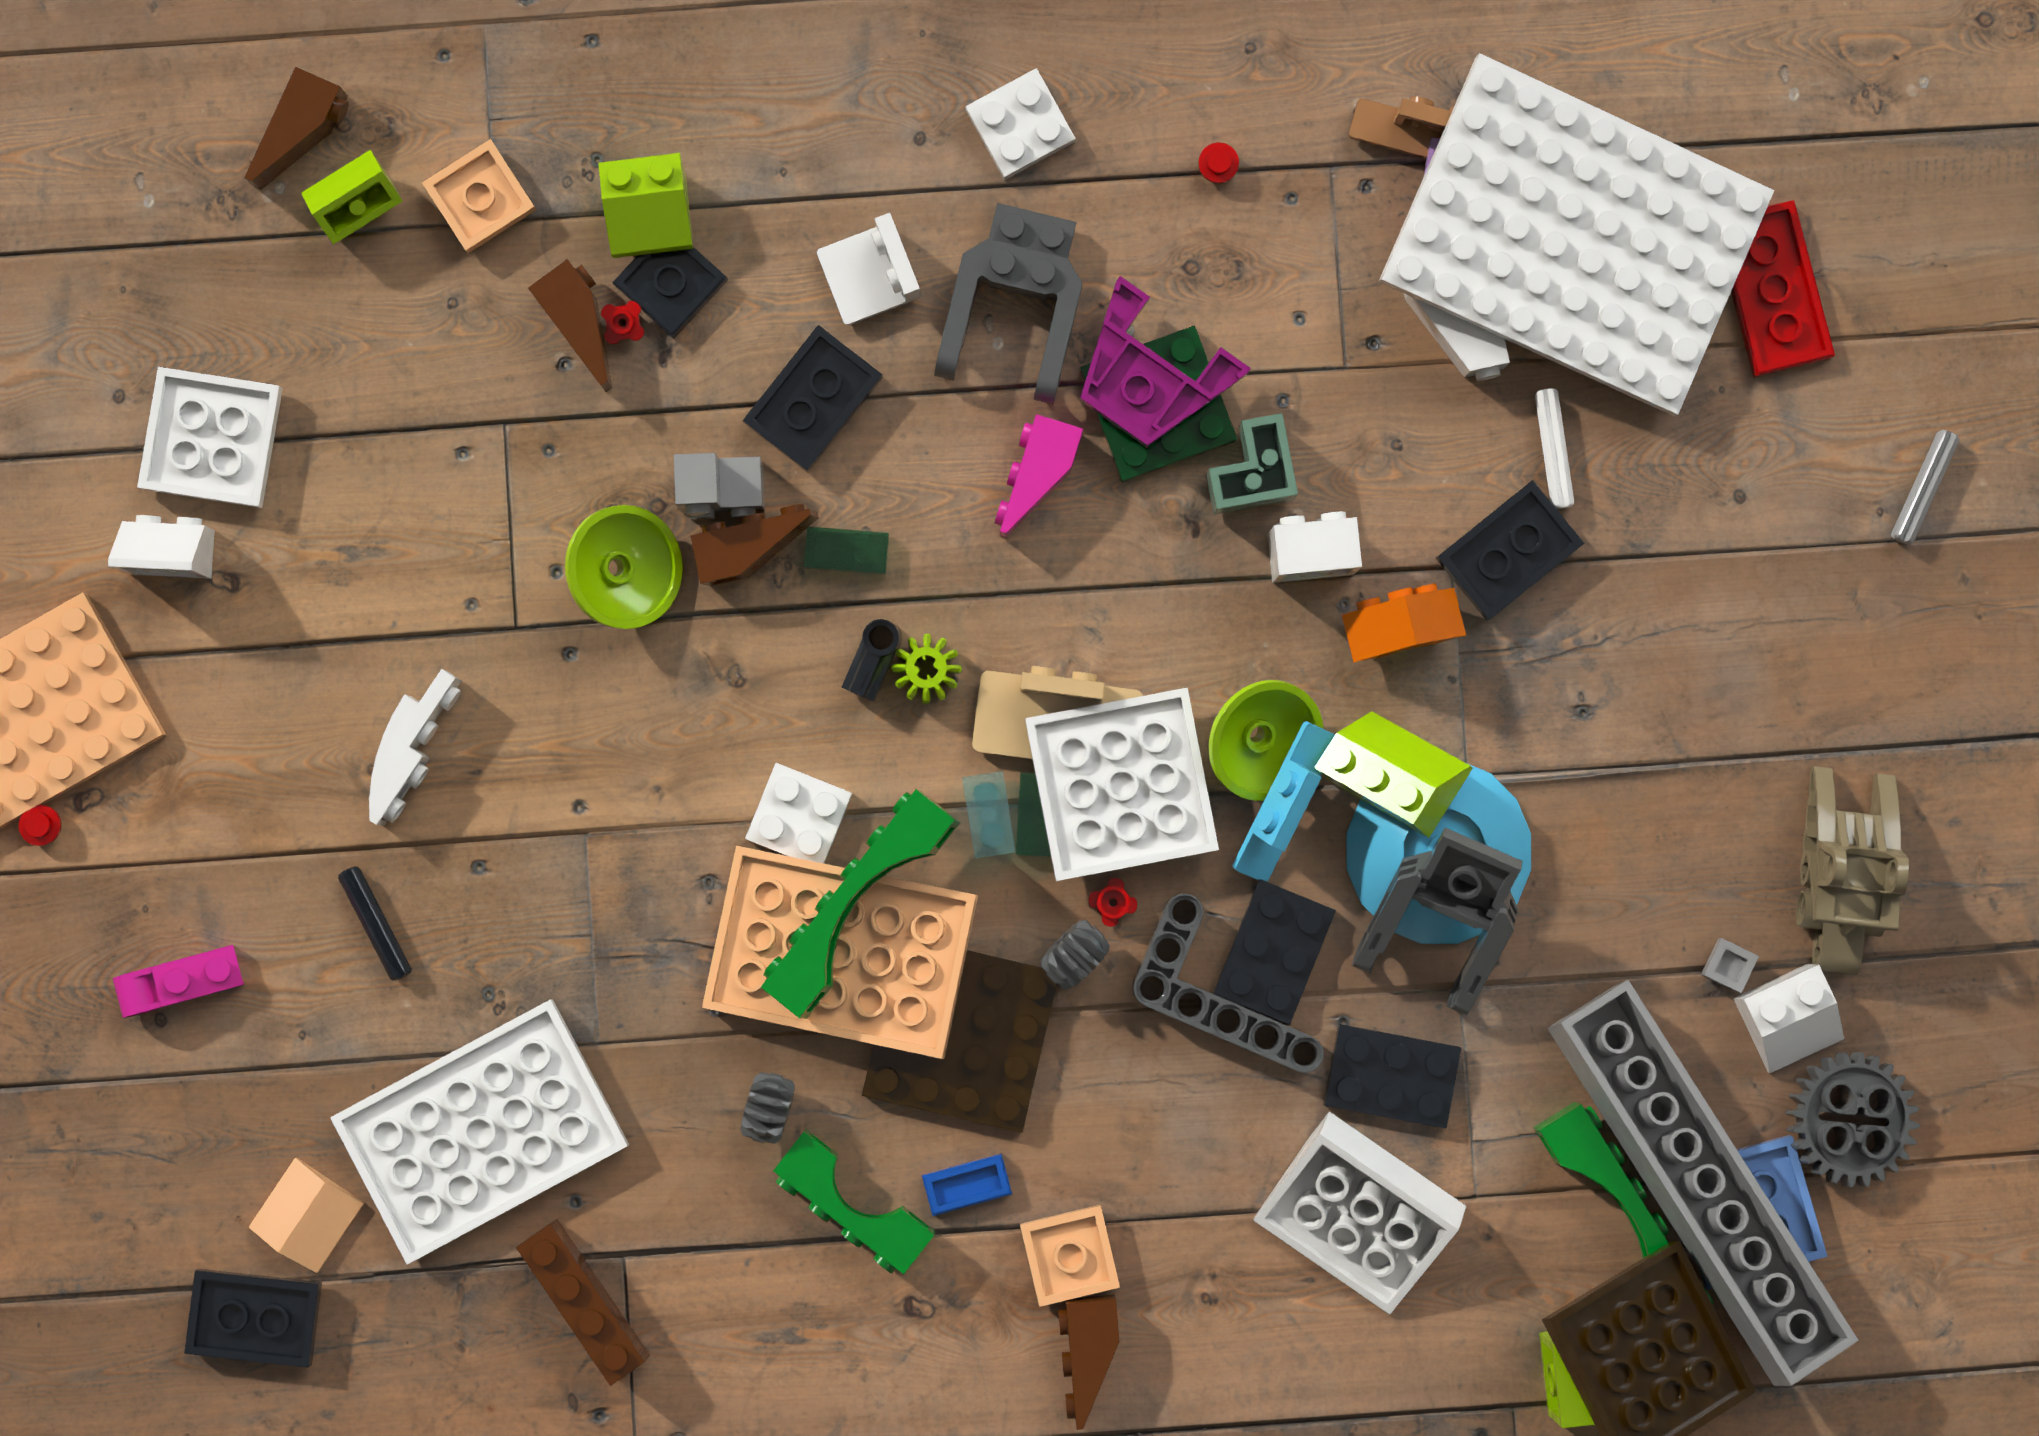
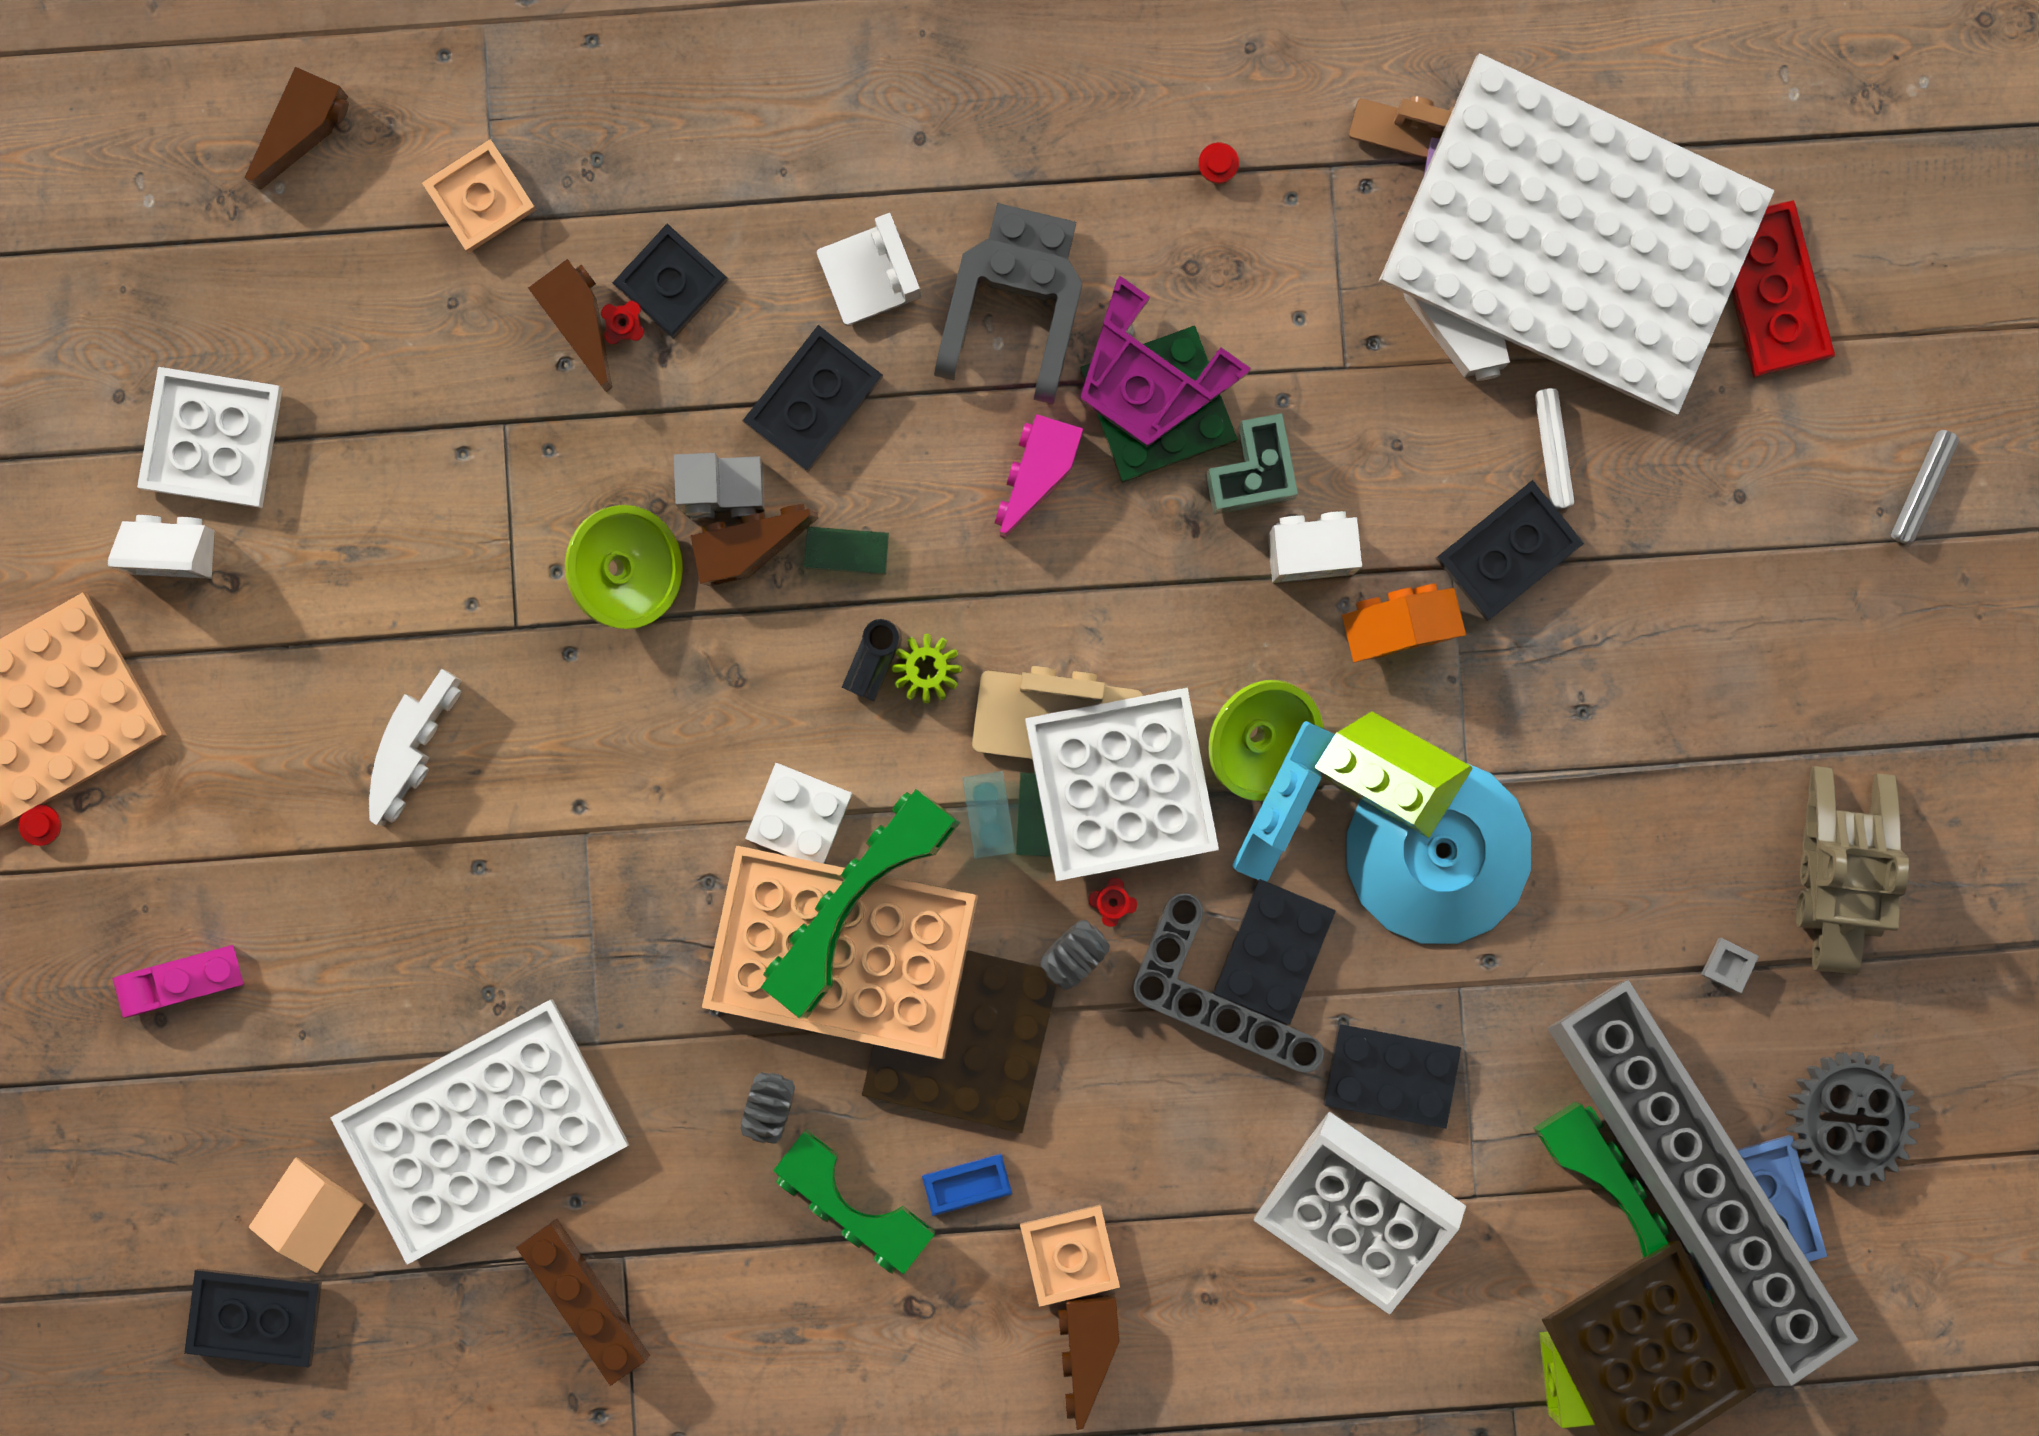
(351, 197): lime brick -> none
(374, 923): black axle -> none
(646, 205): lime slope -> none
(1020, 124): white plate -> none
(1463, 883): dark grey plate -> none
(1791, 1016): white slope -> none

